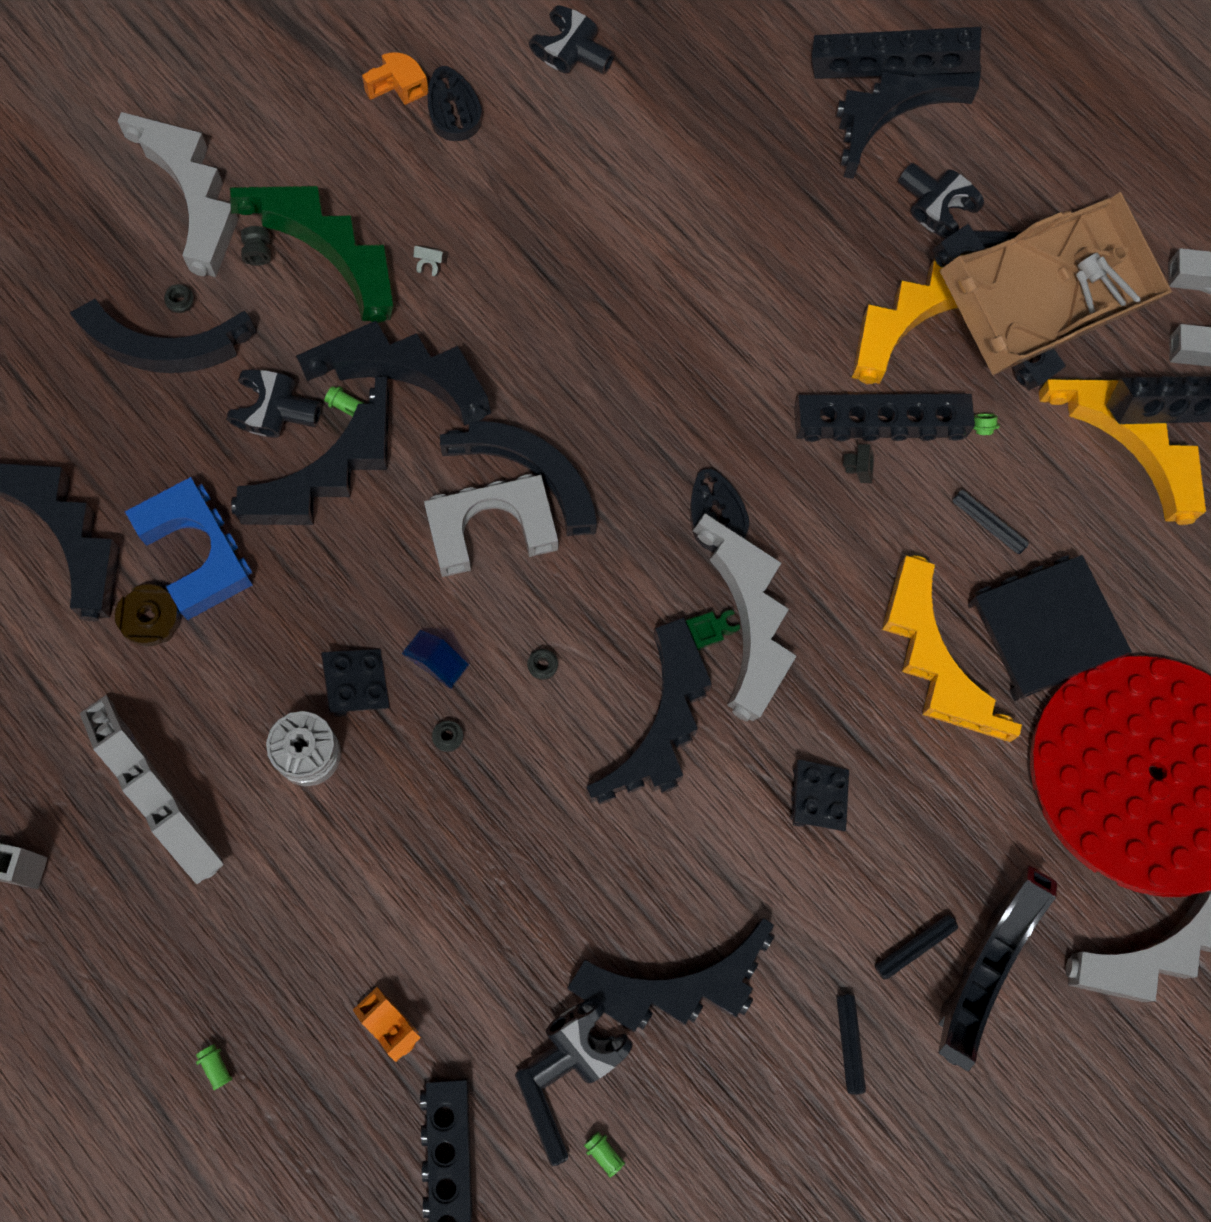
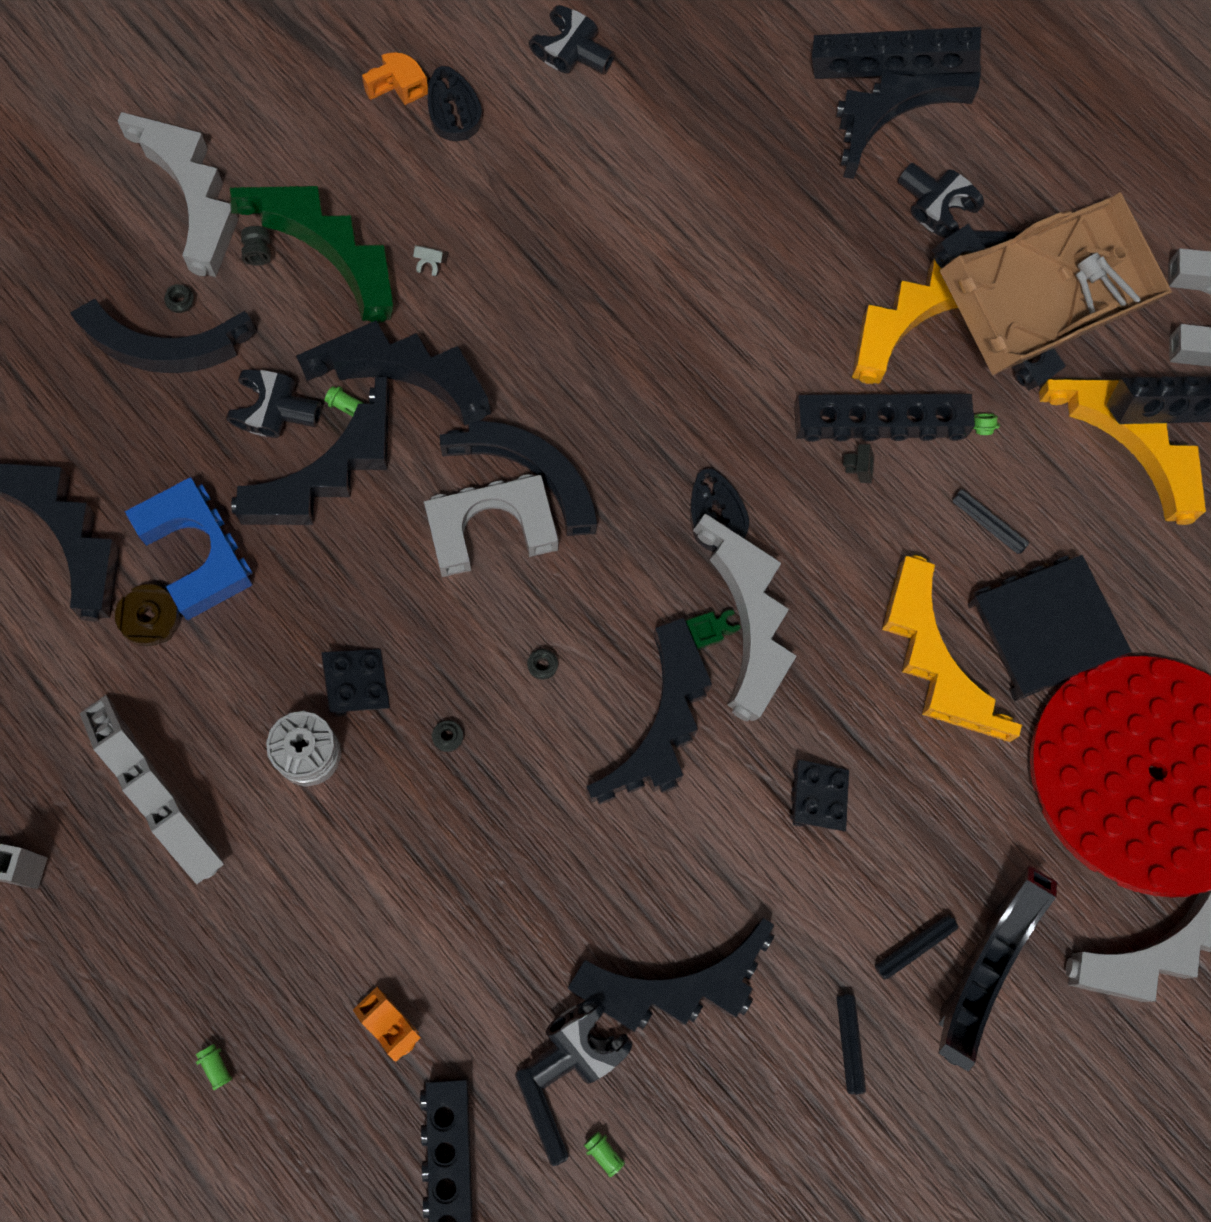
(436, 658): clear blue slope -> none

